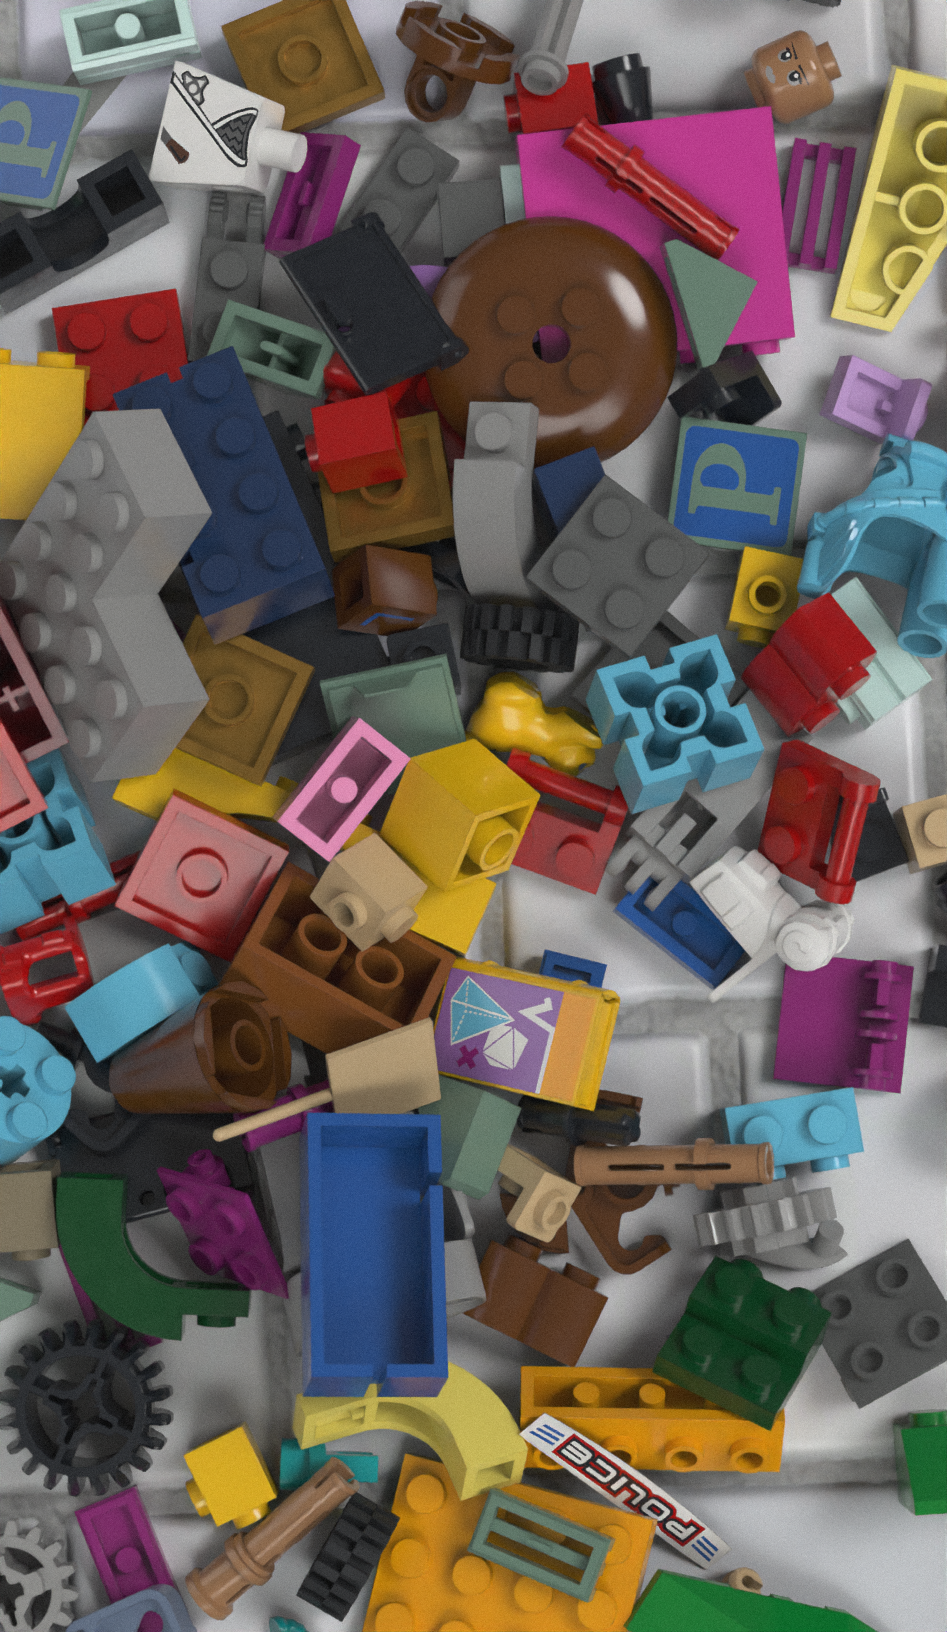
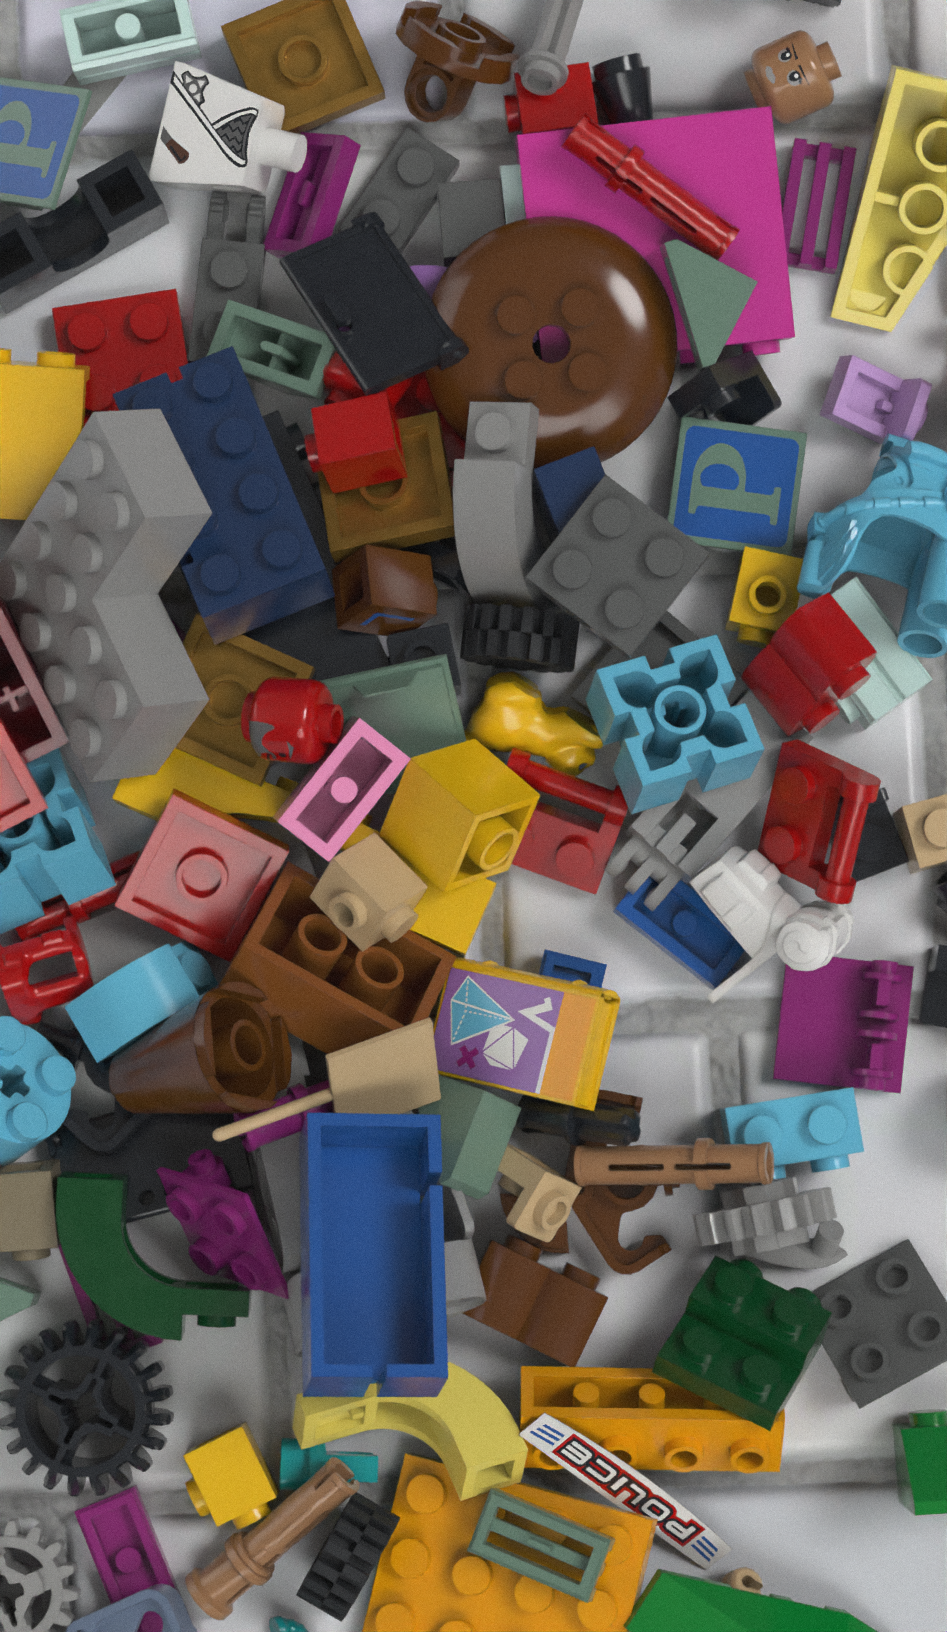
(291, 720): none -> red head

